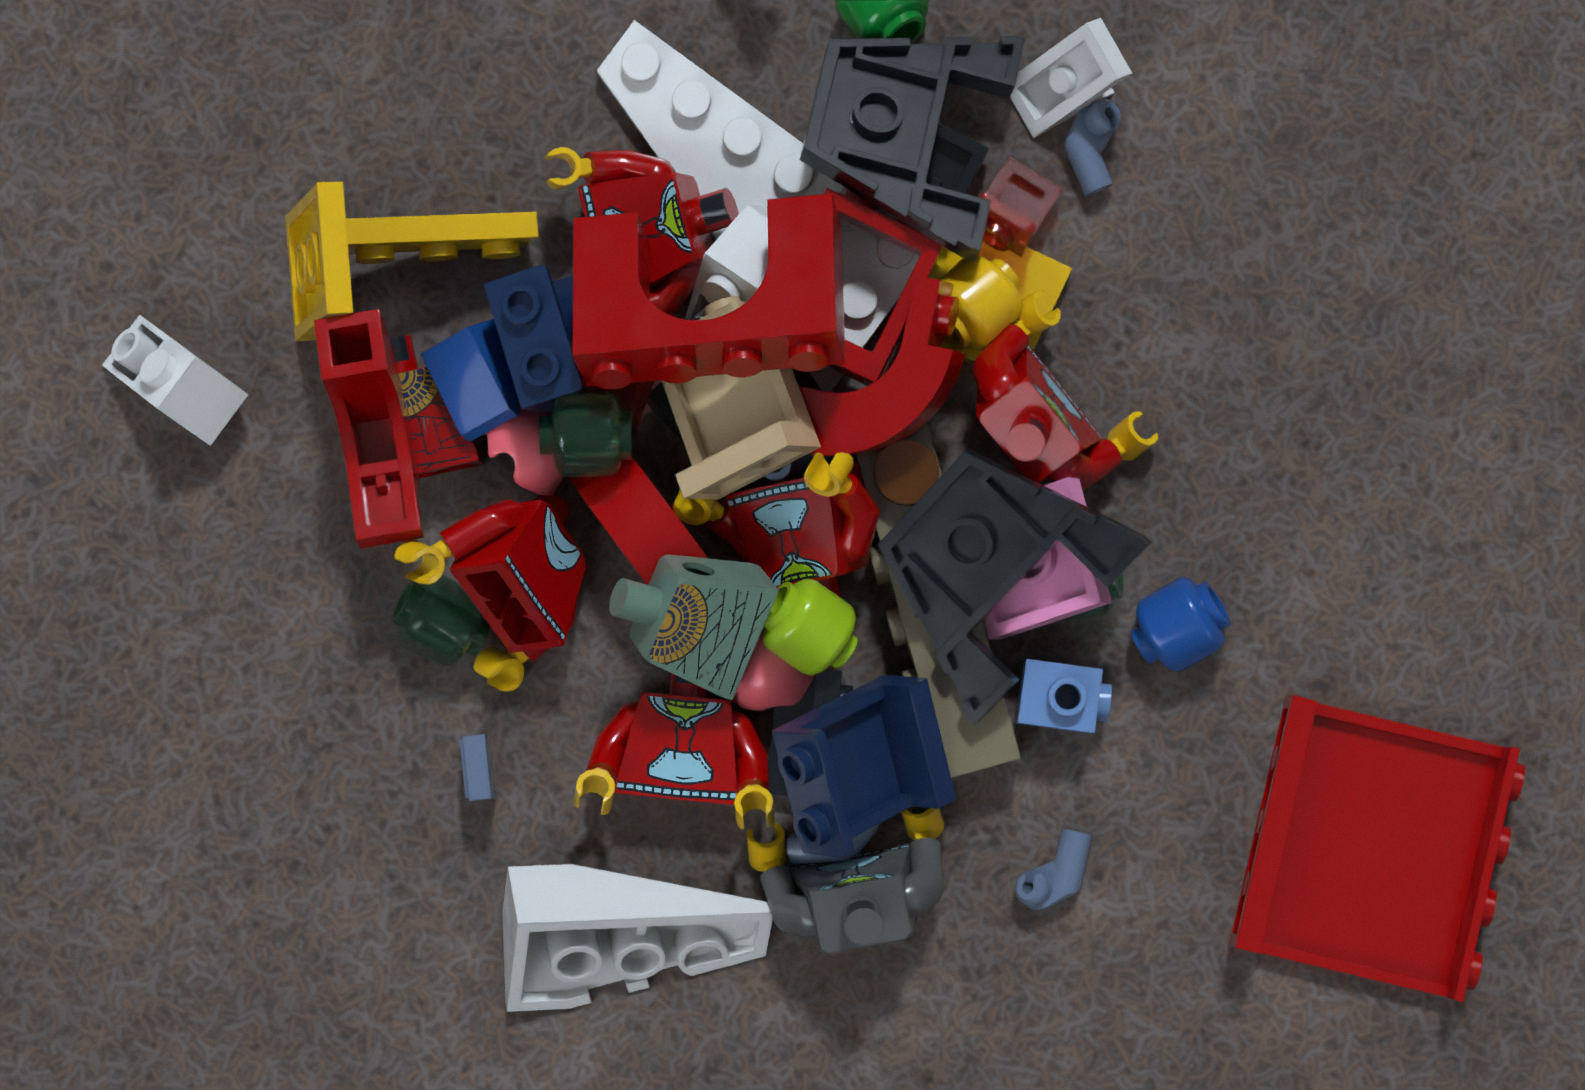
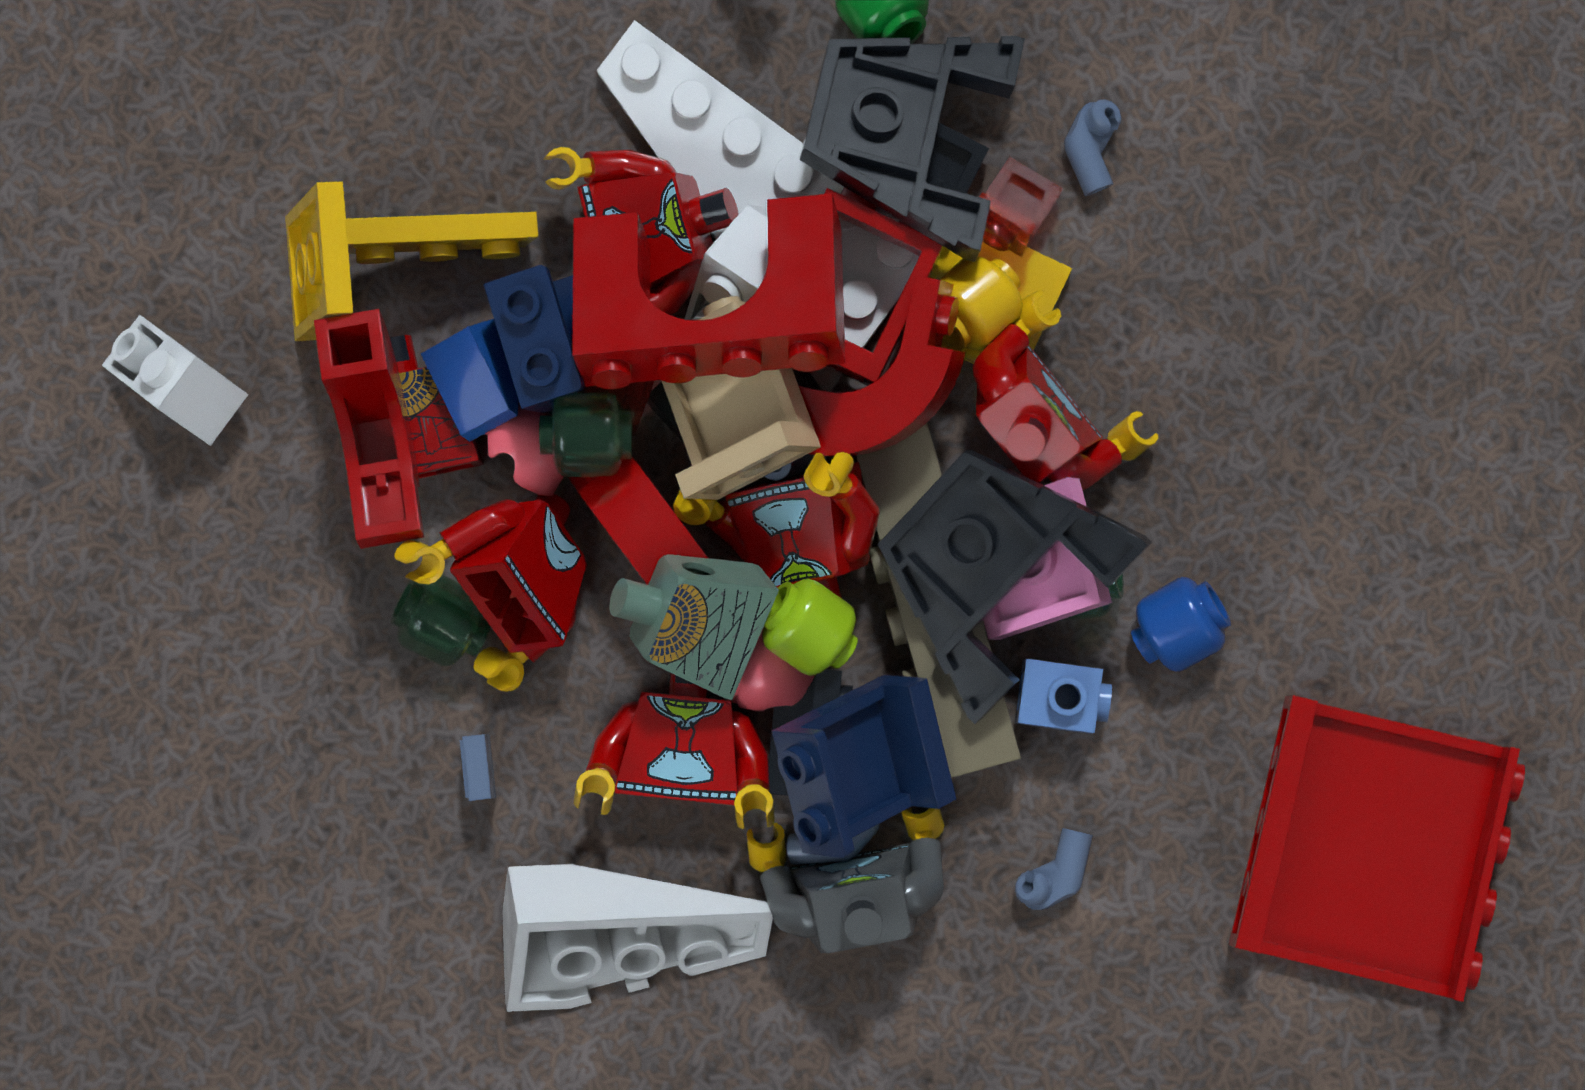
(905, 471): reddish brown tile -> none
(1069, 77): white slope -> none

